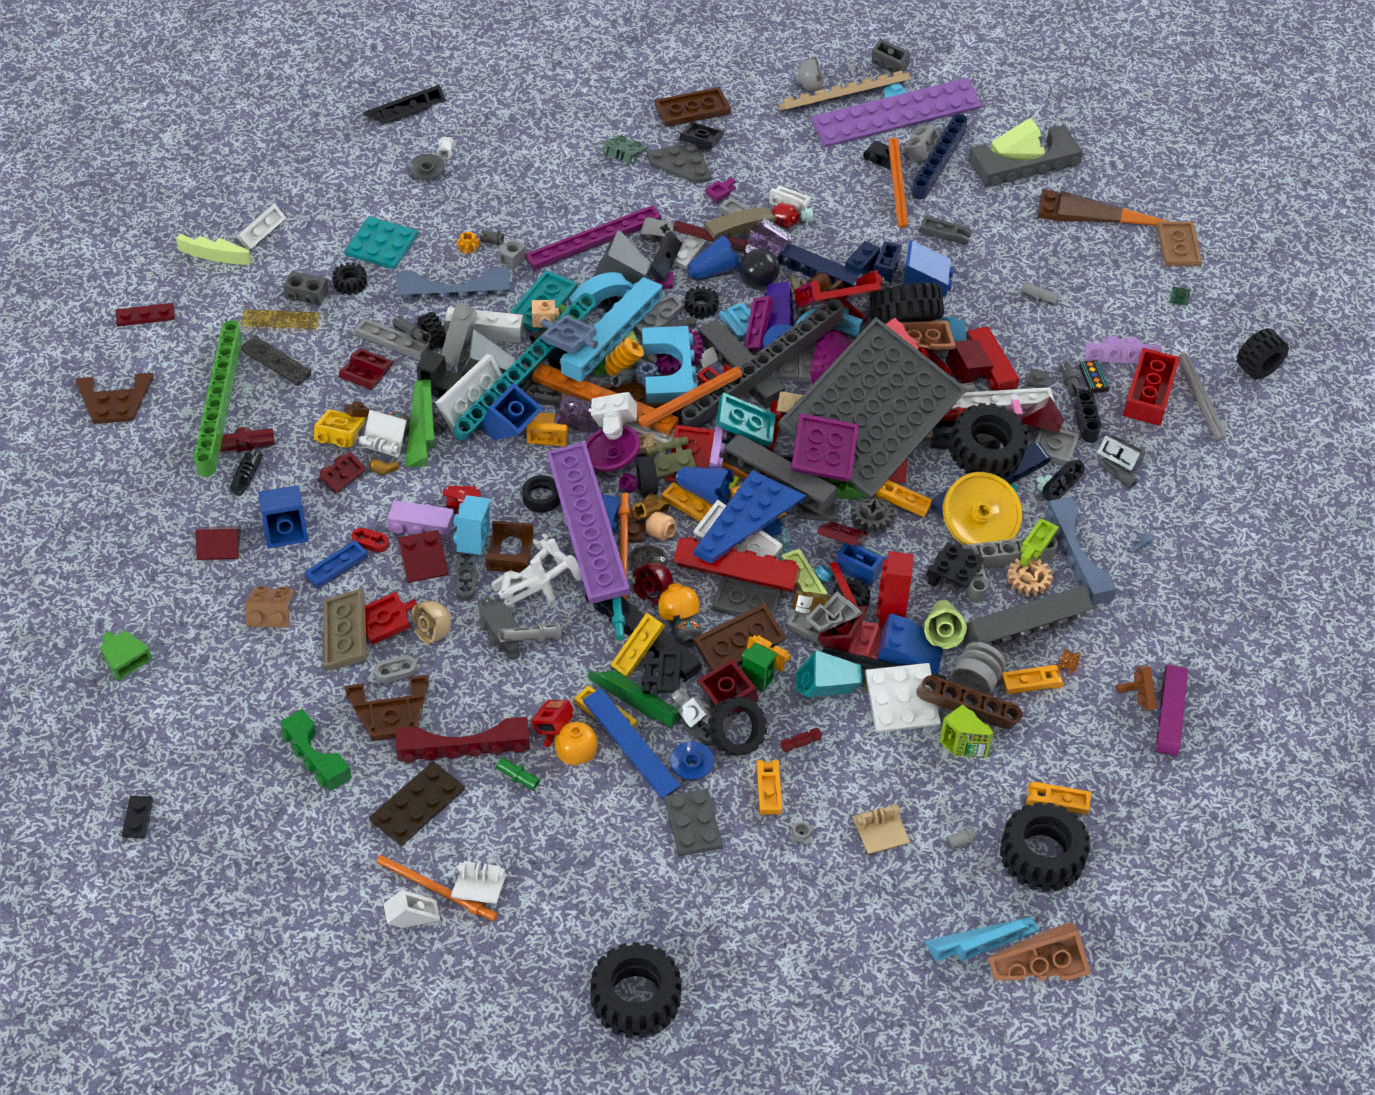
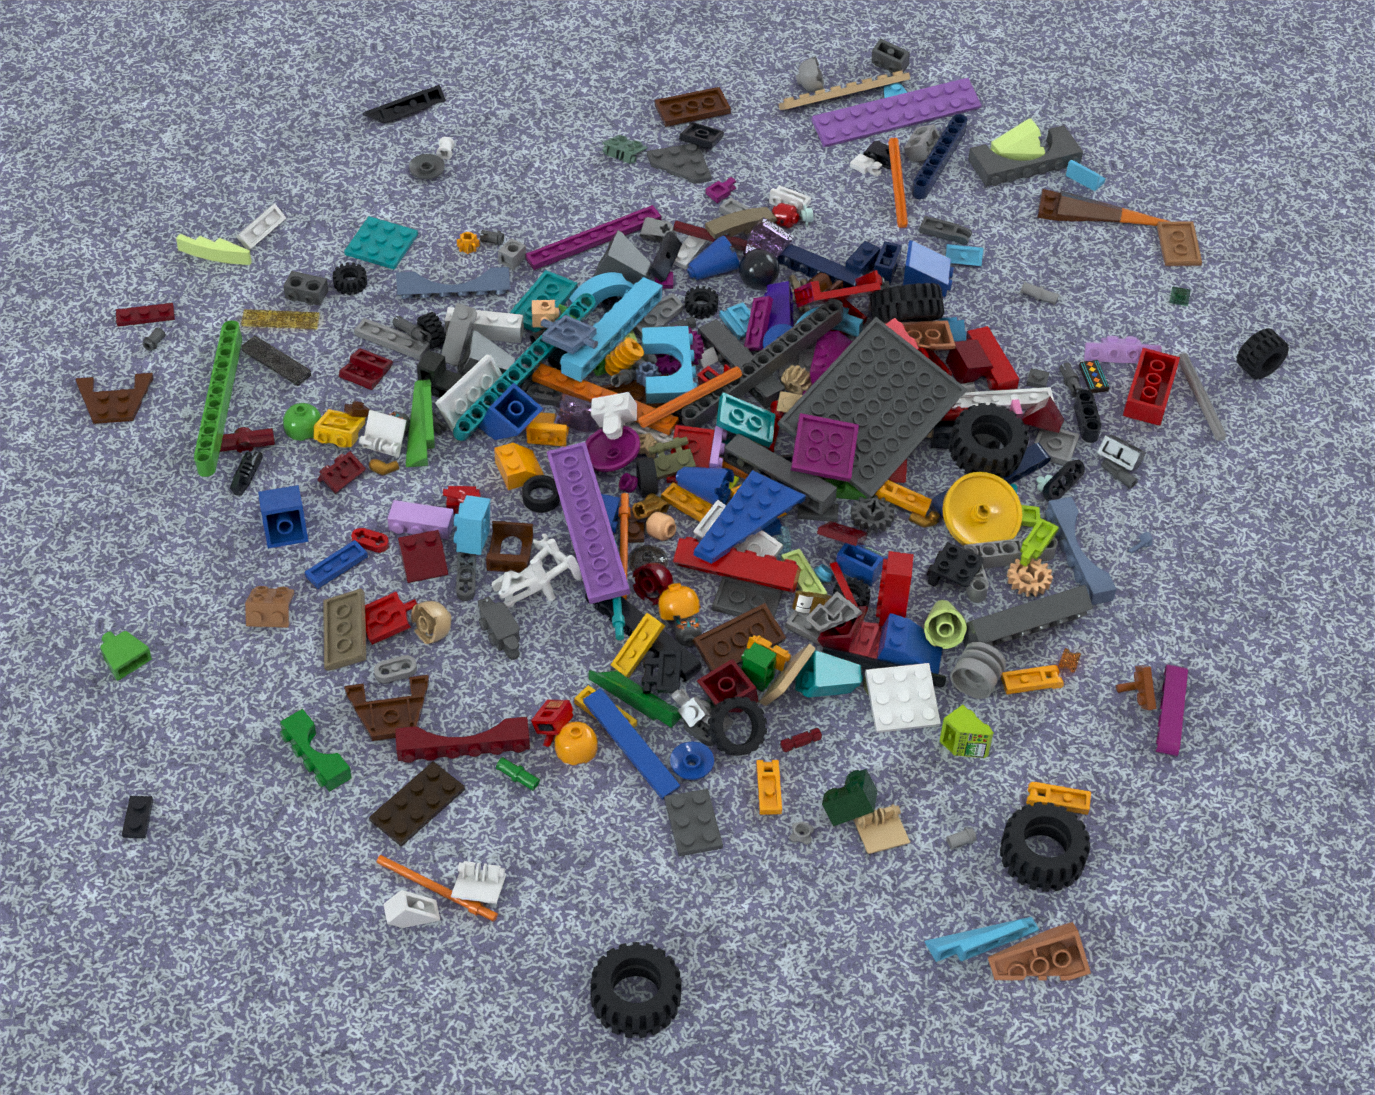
(155, 337): none -> dark grey pin
(217, 542): dark red slope -> none
(300, 421): none -> bright green cylinder
(516, 464): none -> light orange slope
(538, 632): light grey pin -> none
(788, 674): none -> tan tile
(796, 379): none -> tan gear
(852, 800): none -> dark green brick
(863, 164): none -> white plate
(926, 521): none -> pearl gold arm
(964, 254): none -> medium azure panel
(978, 699): reddish brown beam -> none
(1030, 515): none -> lime plate
(1084, 175): none -> medium azure panel

